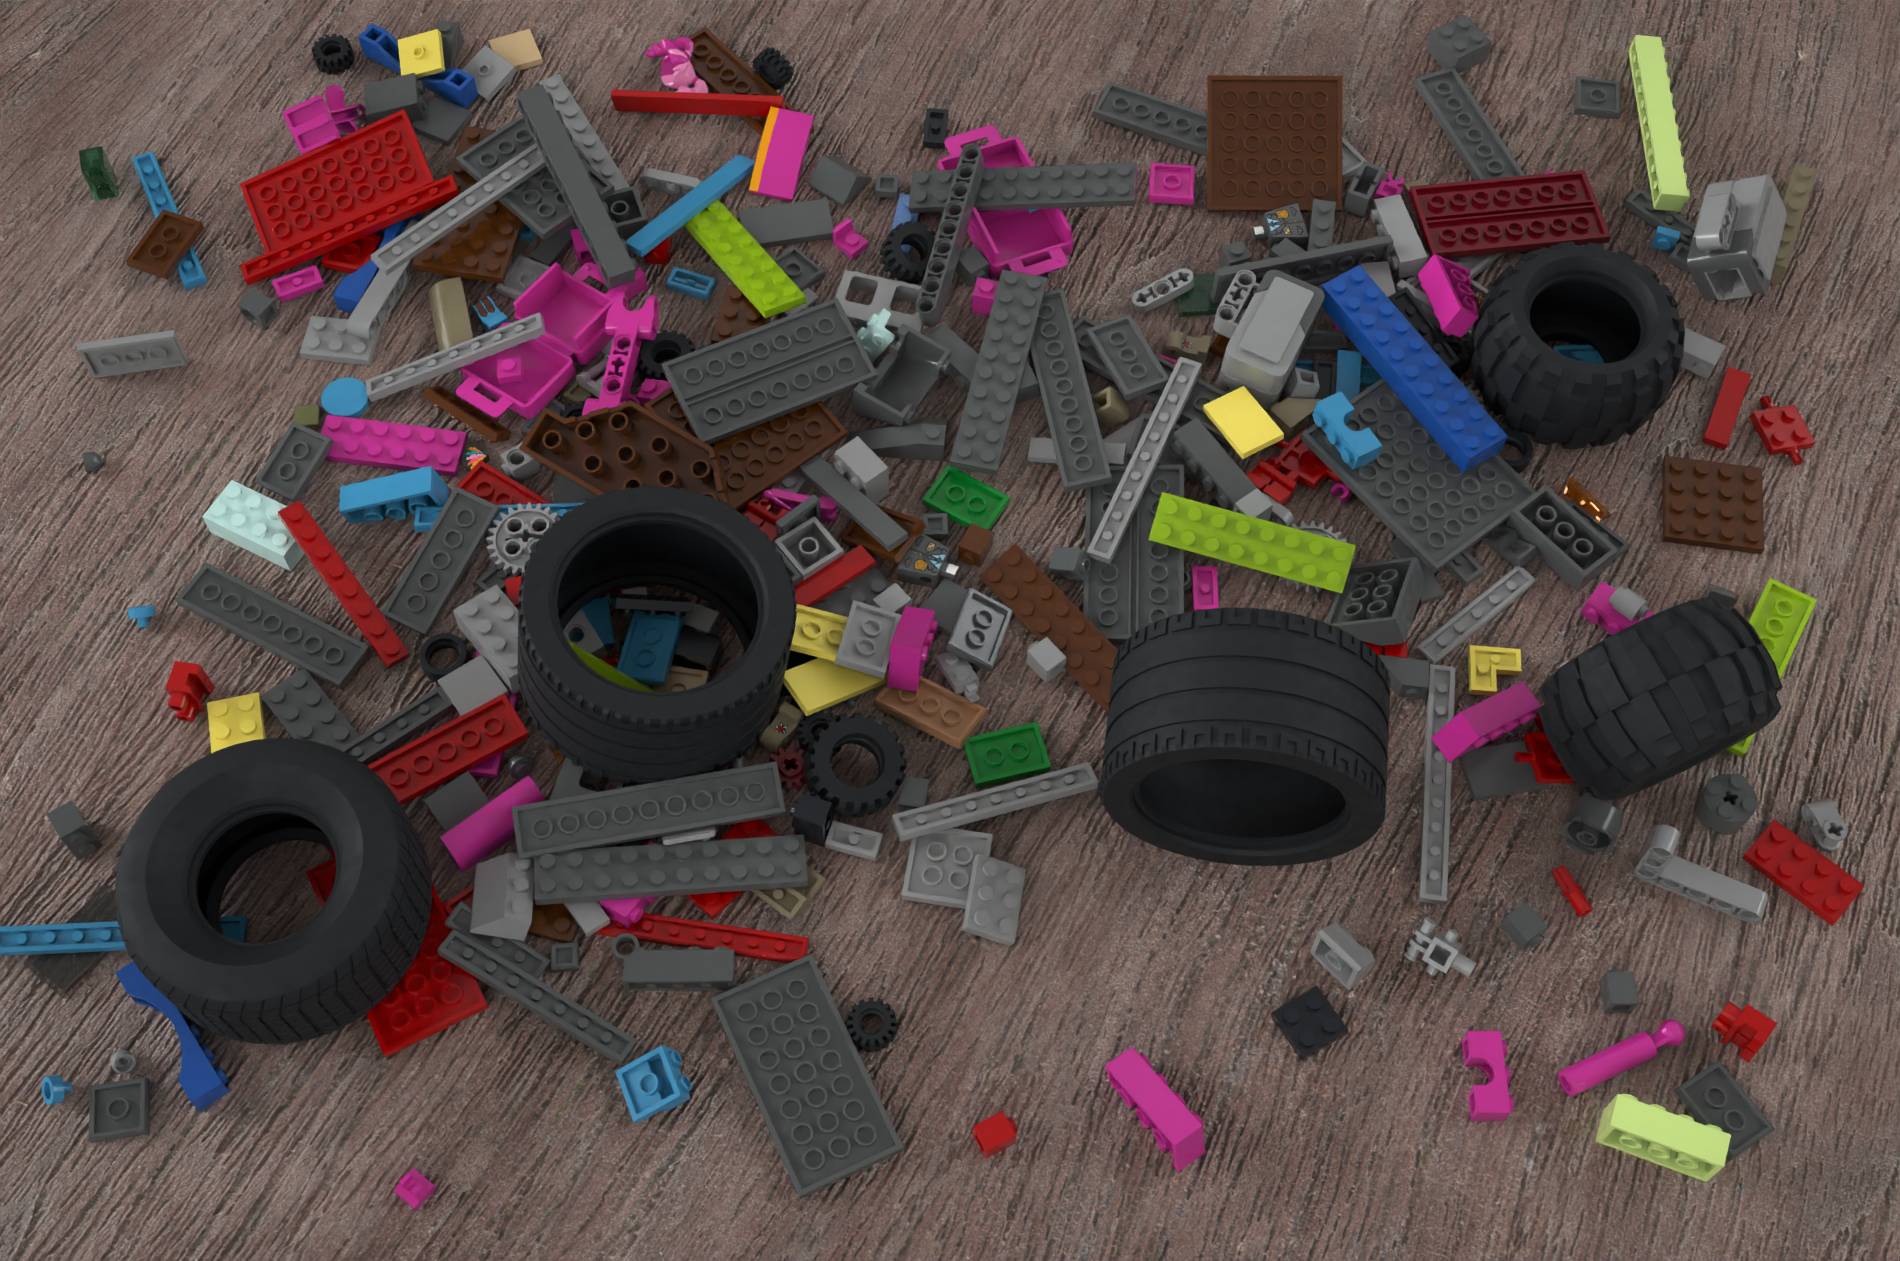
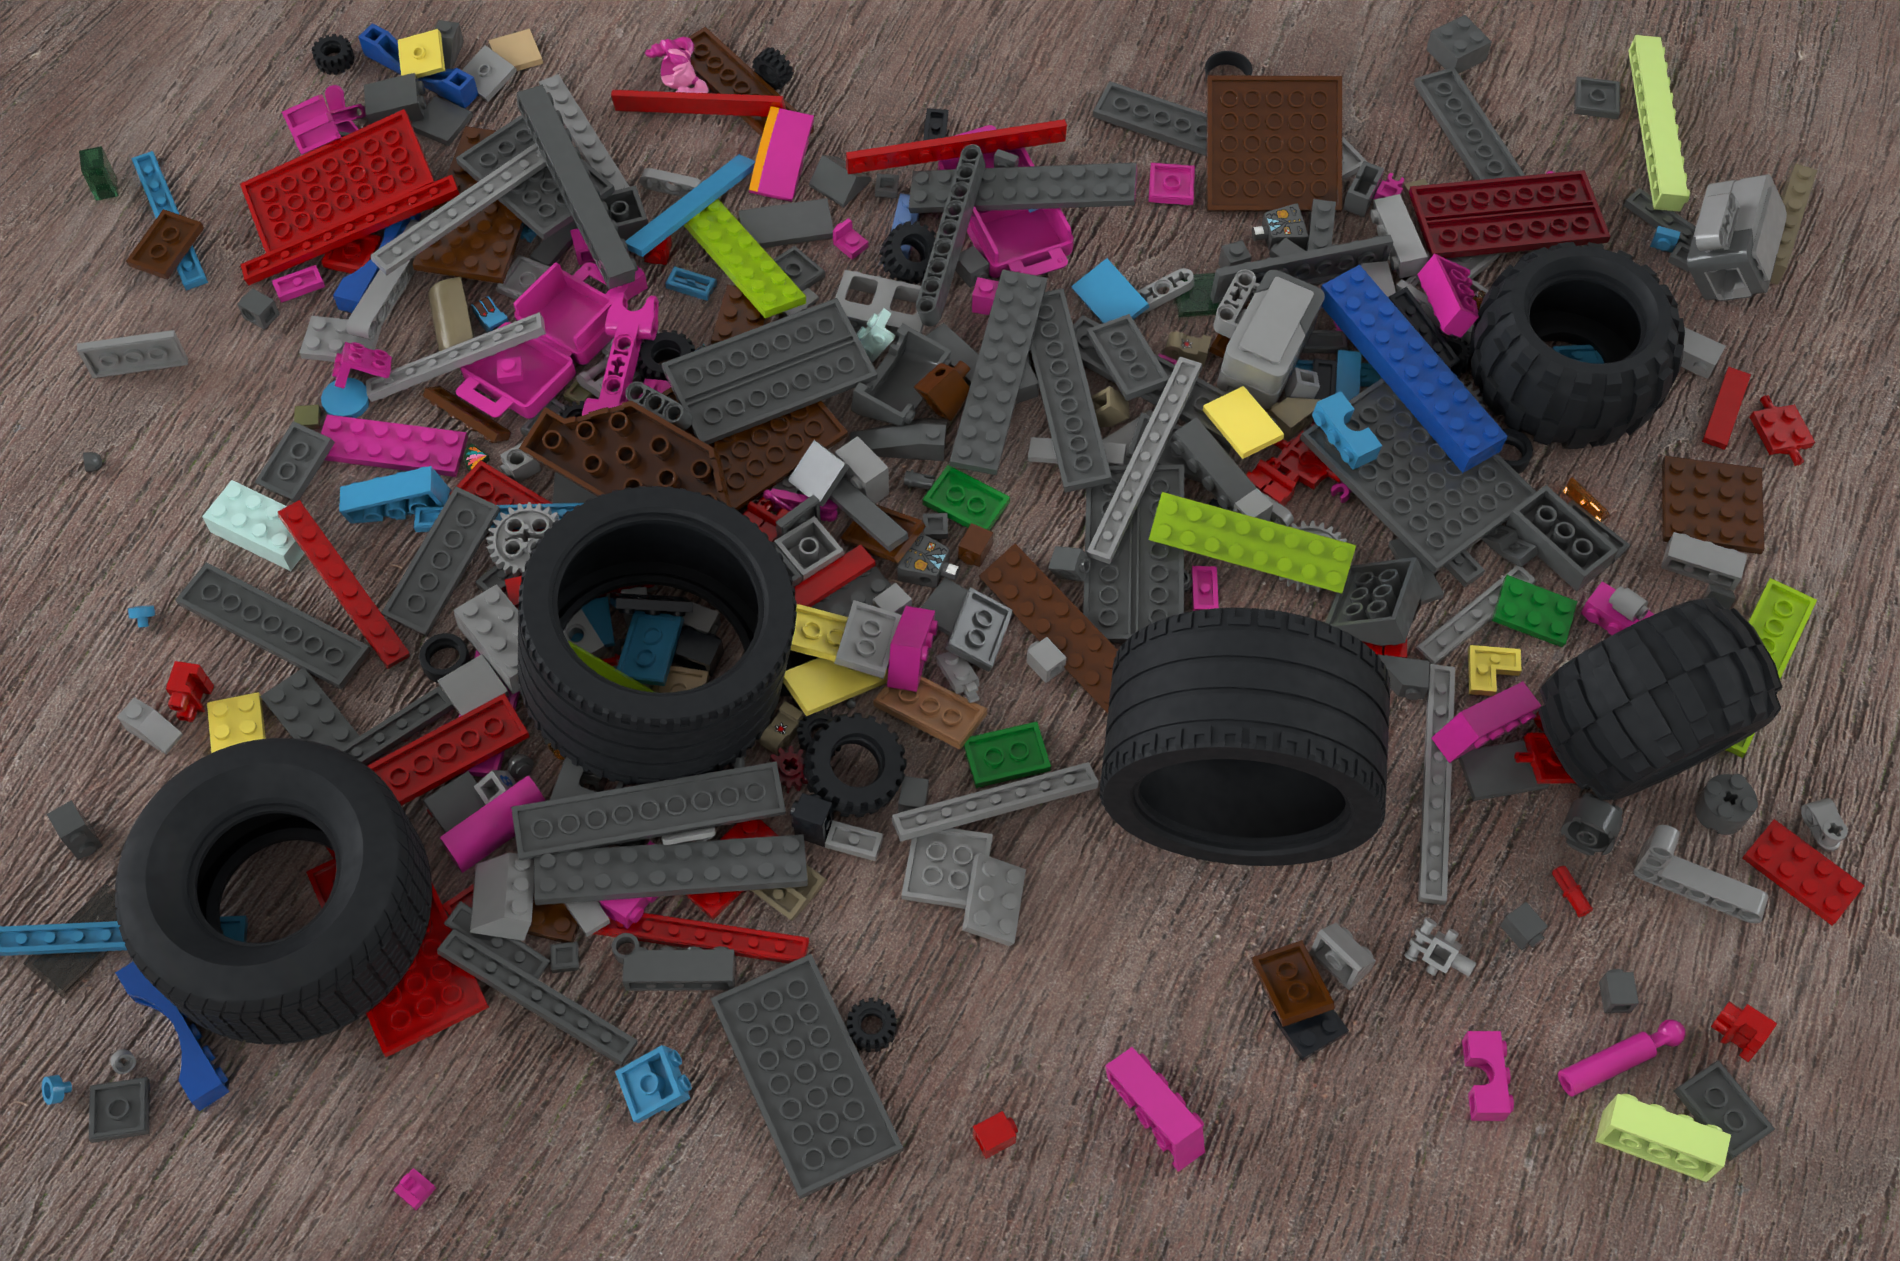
(149, 726): none -> light grey slope
(362, 359): none -> dark pink bracket
(494, 785): none -> light grey brick
(651, 399): none -> dark grey beam
(818, 472): none -> tile
(918, 480): none -> dark grey pin
(945, 389): none -> reddish brown torso
(952, 146): none -> red plate
(1005, 159): none -> dark grey plate
(1109, 293): none -> dark azure tile
(1228, 58): none -> black tyre
(1292, 983): none -> reddish brown plate
(1534, 611): none -> green plate
(1704, 561): none -> light grey brick

